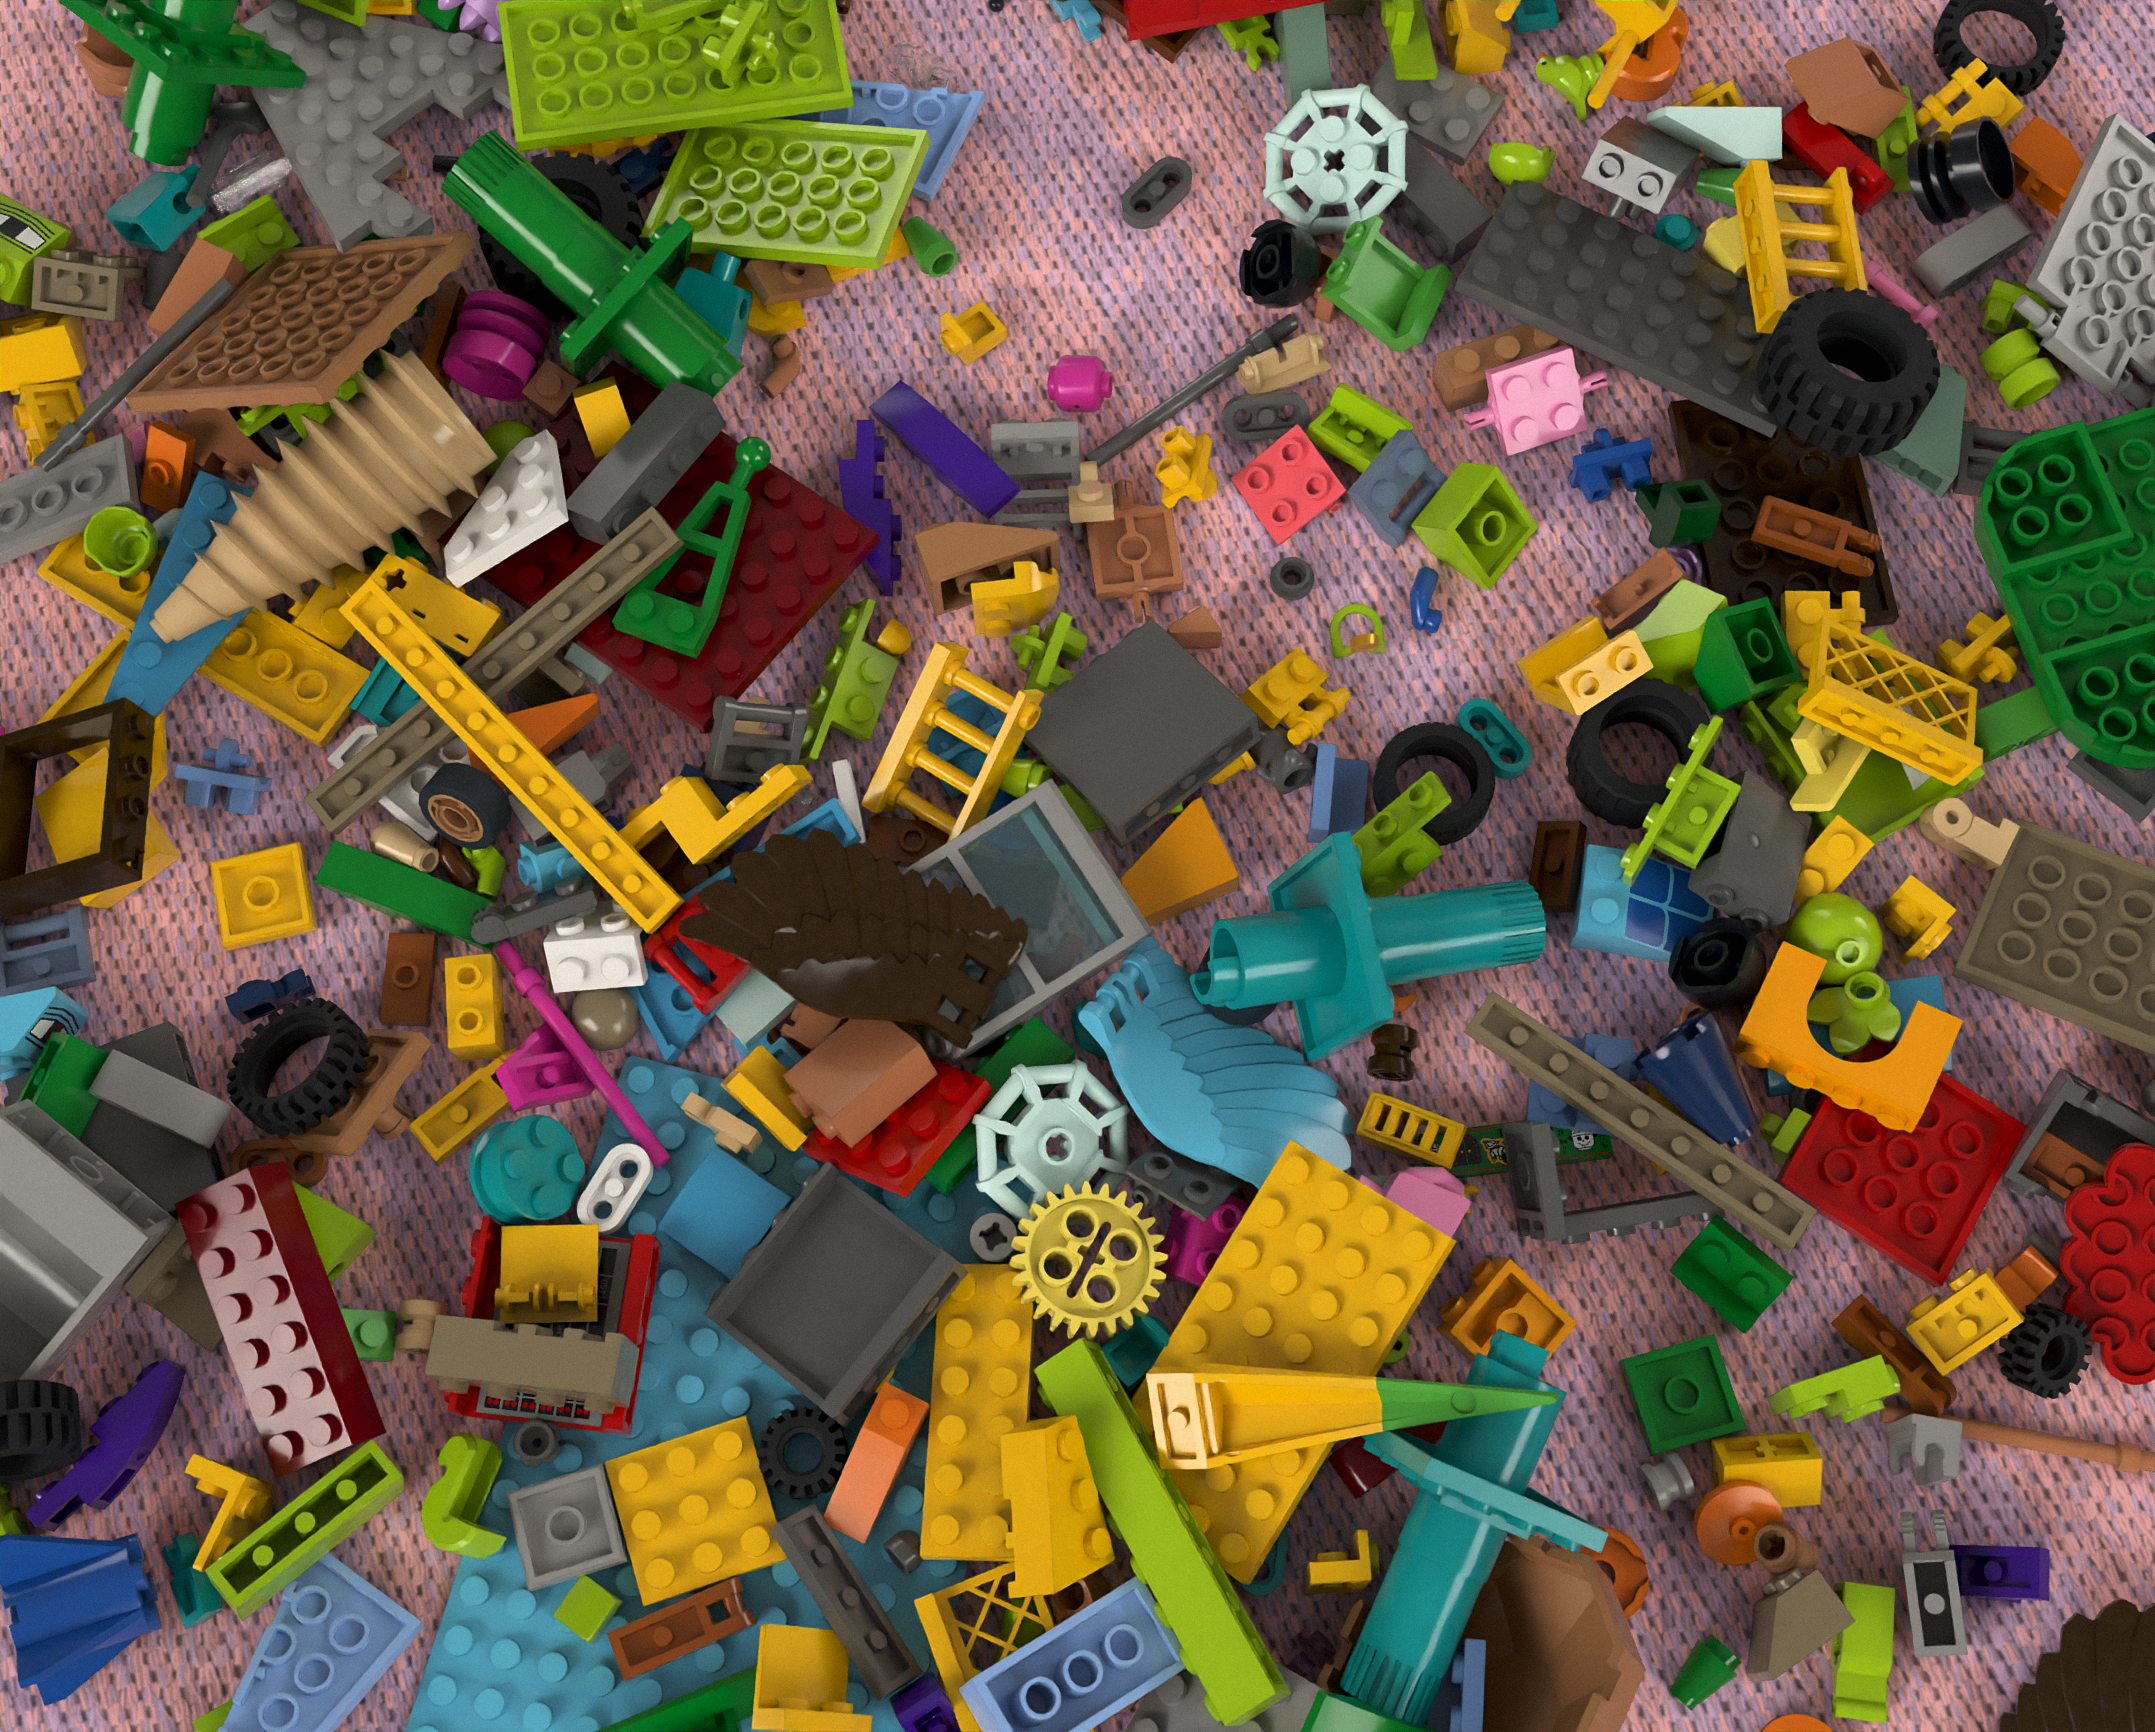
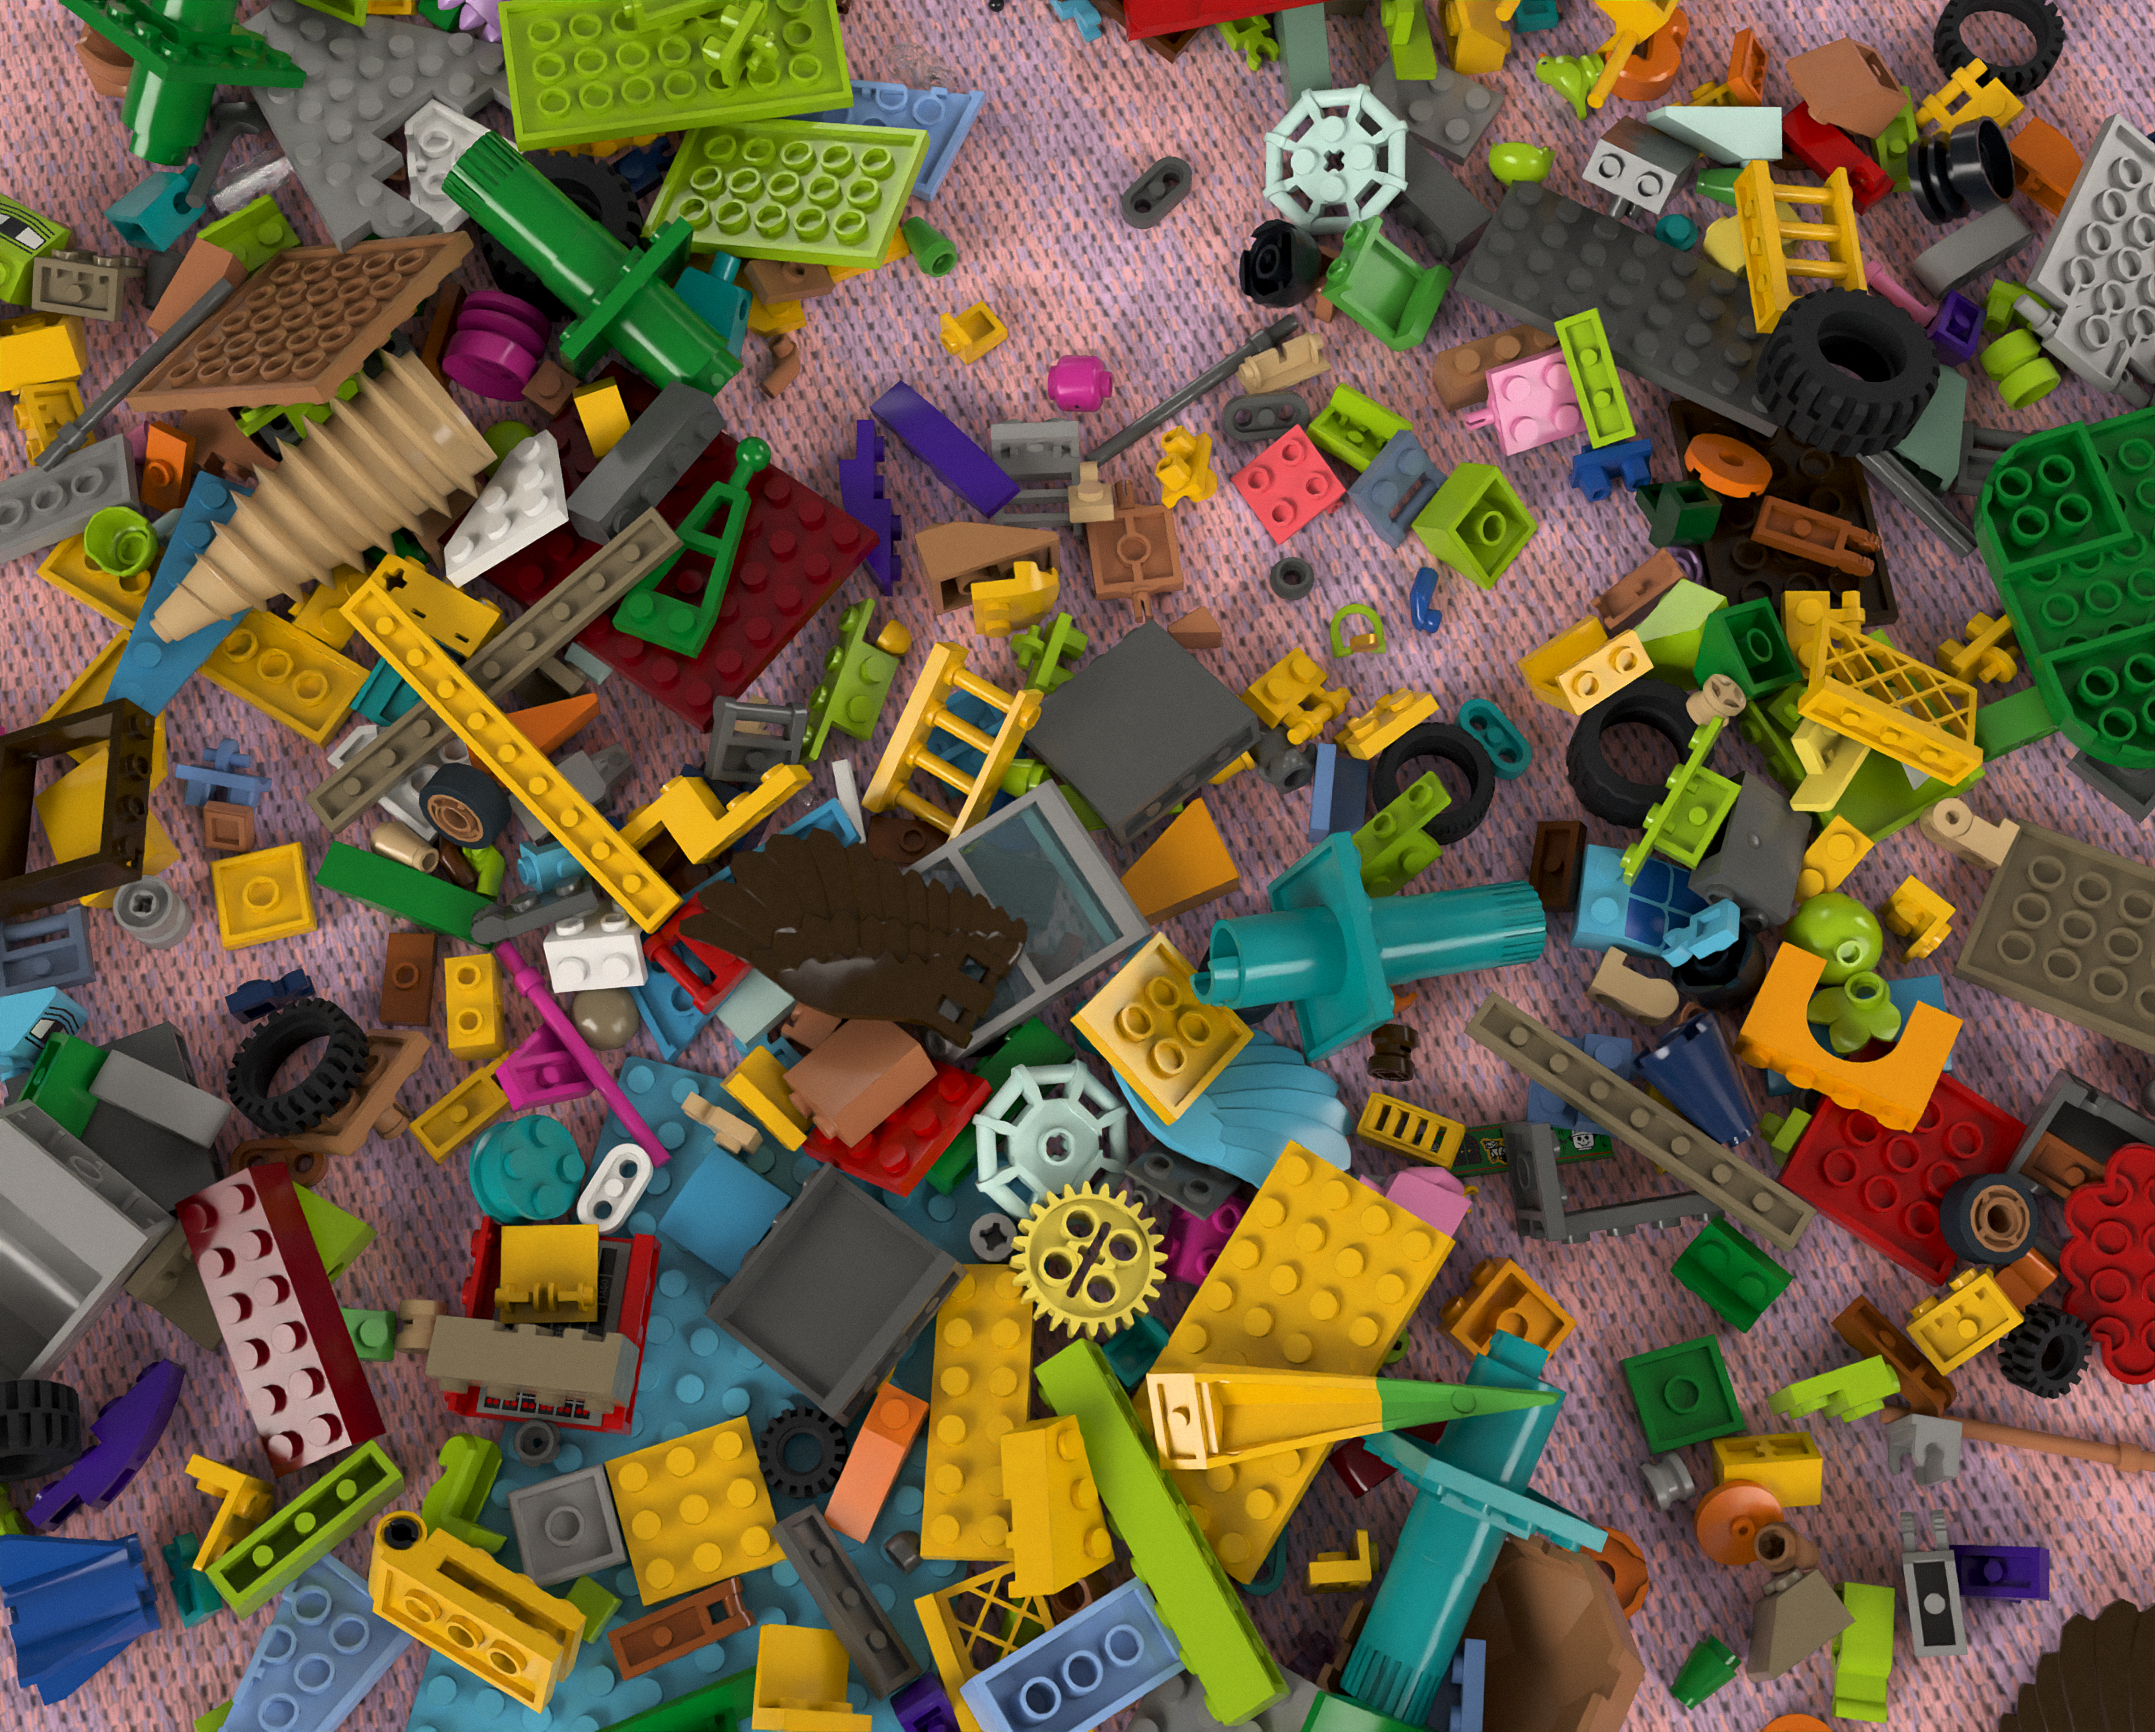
(152, 912): none -> light grey wheel
(229, 826): none -> nougat tile
(434, 144): none -> white plate
(473, 1609): none -> yellow hinge
(1159, 1030): none -> yellow plate
(1384, 723): none -> yellow plate
(1595, 378): none -> lime plate
(1630, 993): none -> tan leg
(1708, 932): none -> medium azure plate
(1719, 697): none -> tan wheel
(1728, 465): none -> orange tile
(1748, 69): none -> orange plate
(1921, 502): none -> dark grey axle
(1956, 329): none -> dark purple slope
(2012, 1218): none -> wheel

